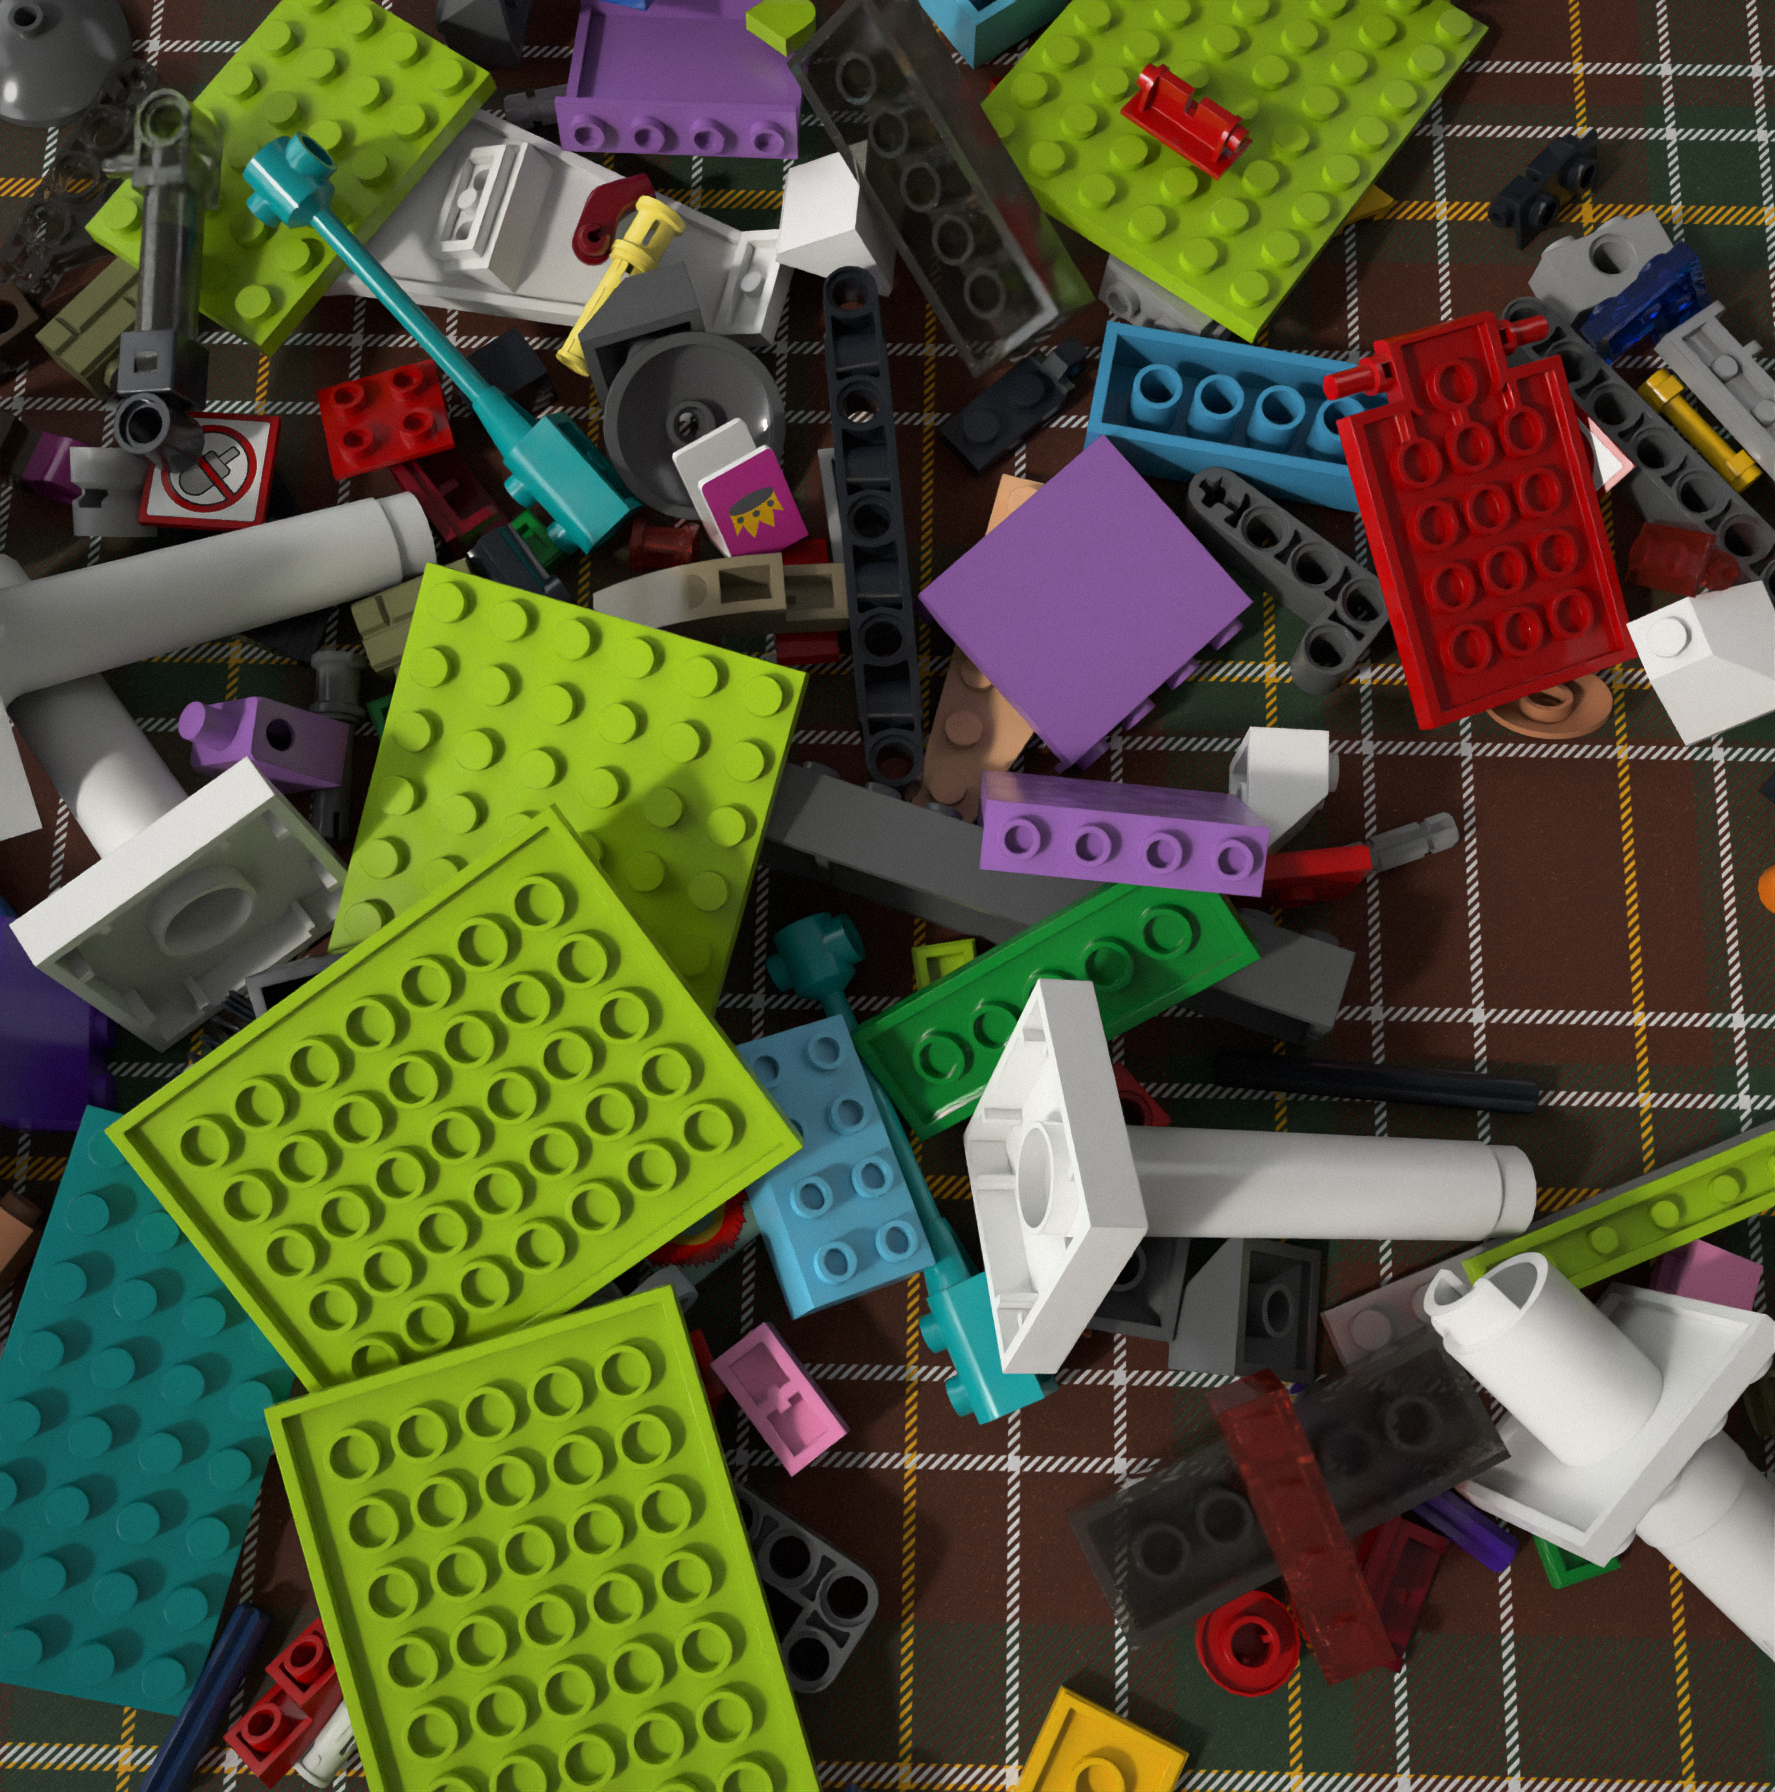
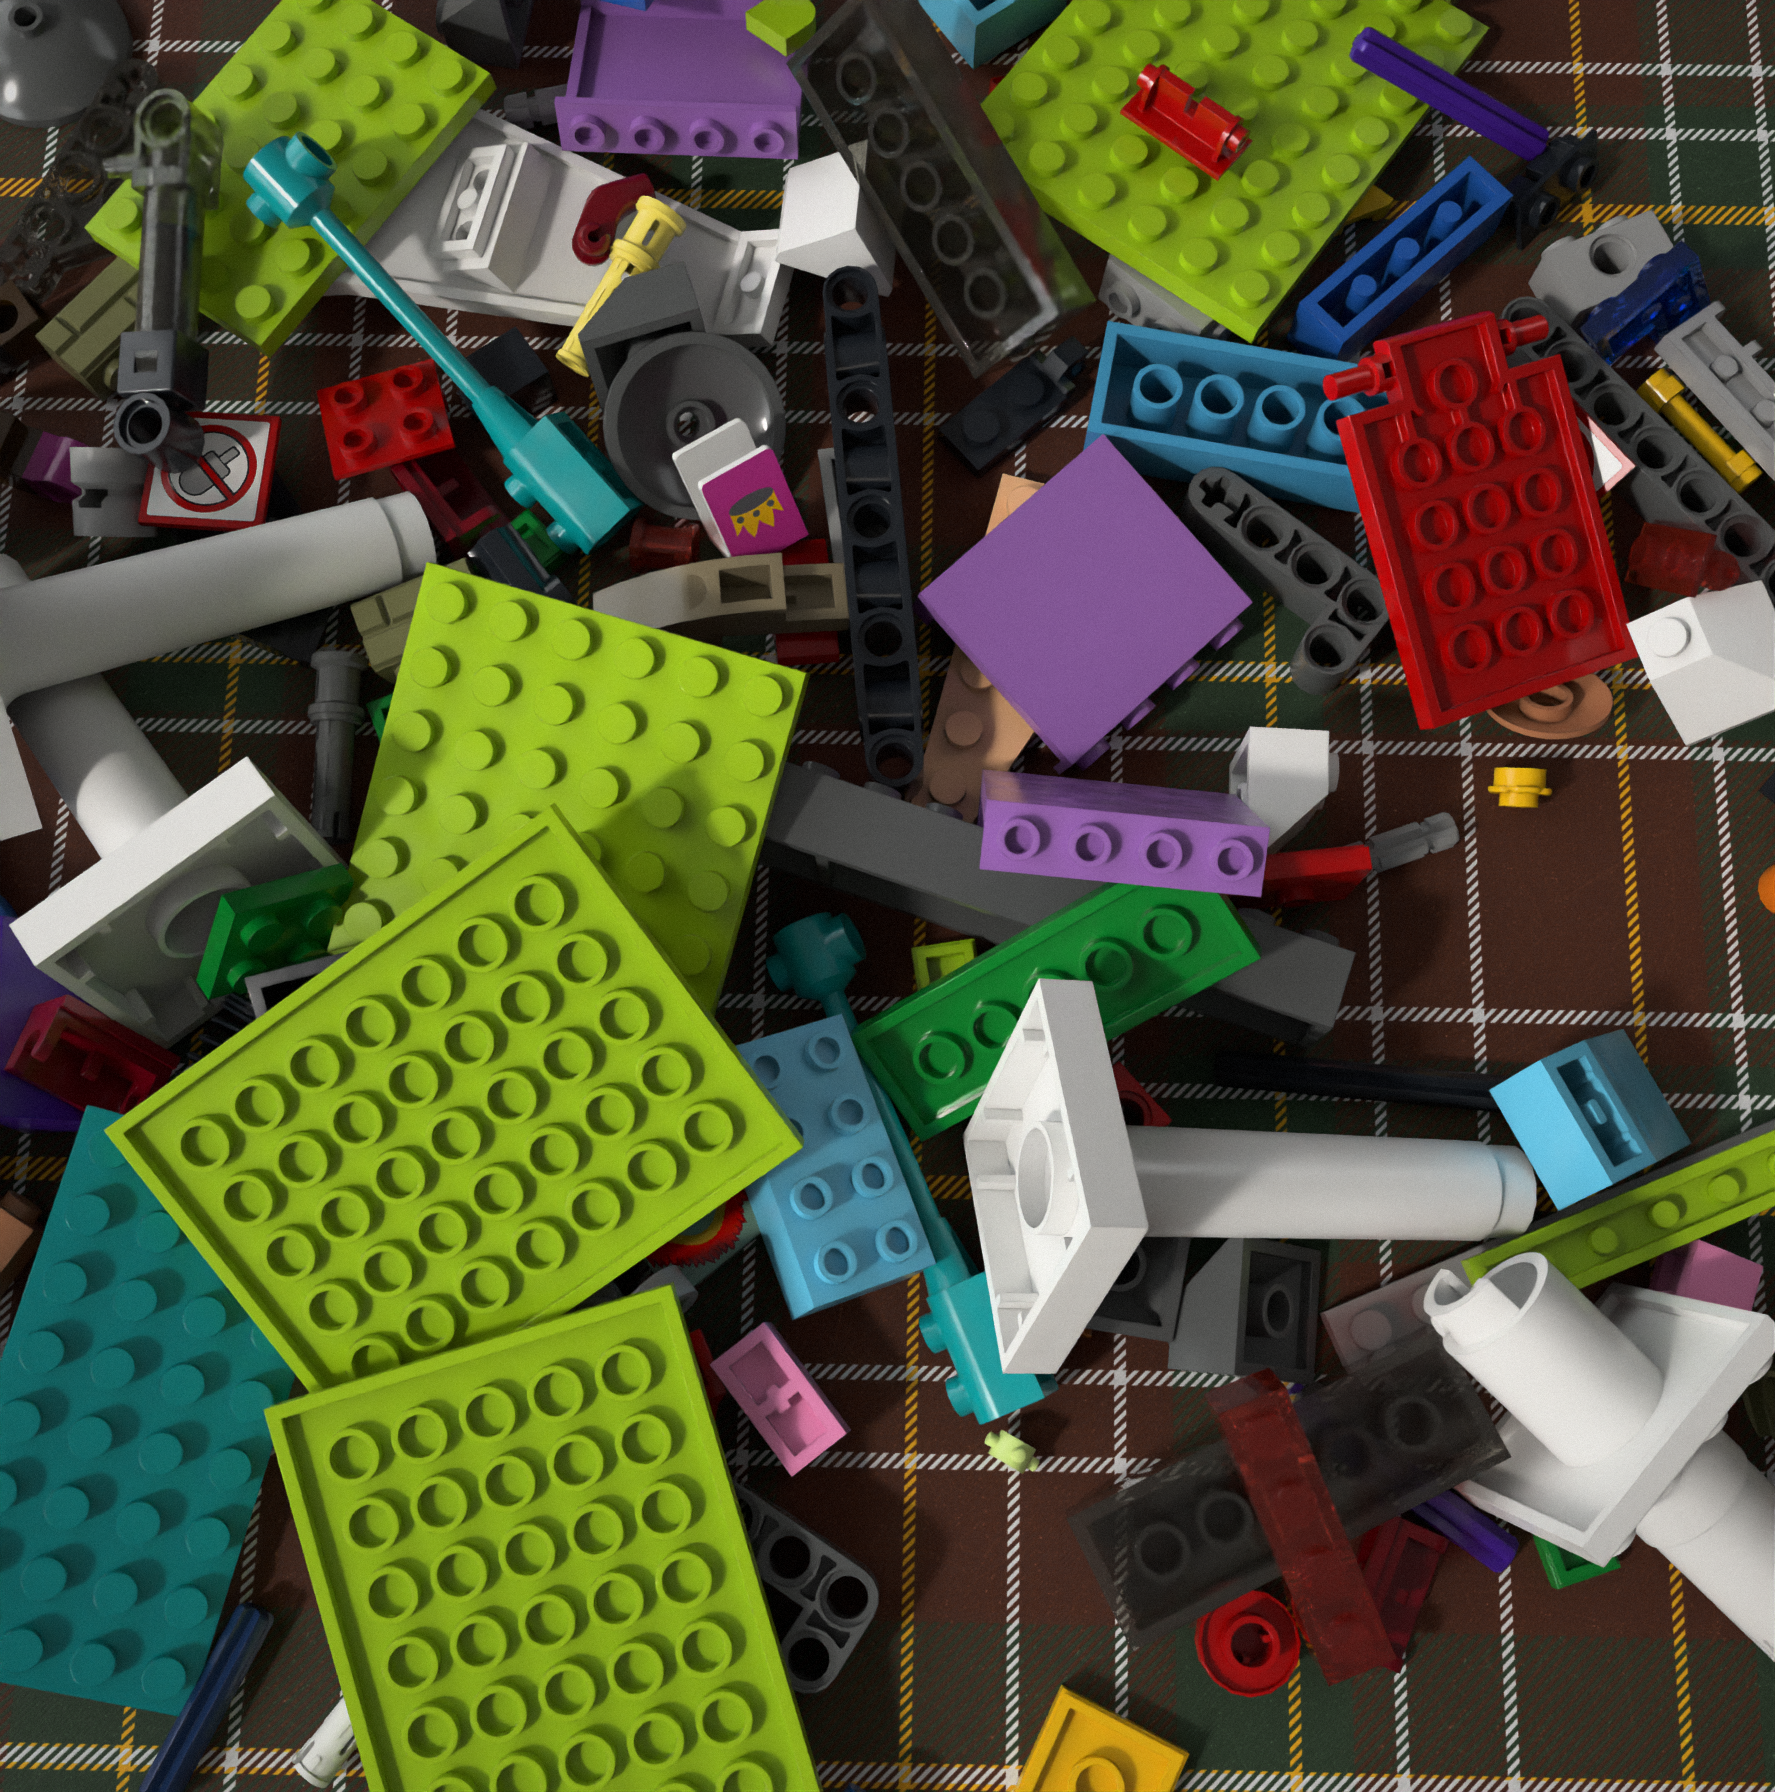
(88, 1057): none -> dark red hinge
(255, 729): medium lavender torso -> none
(272, 927): none -> green plate
(292, 1711): red slope -> none
(1012, 1451): none -> yellowish green piece
(1400, 264): none -> blue brick
(1448, 94): none -> dark purple axle
(1519, 786): none -> yellow plate
(1589, 1117): none -> medium azure slope

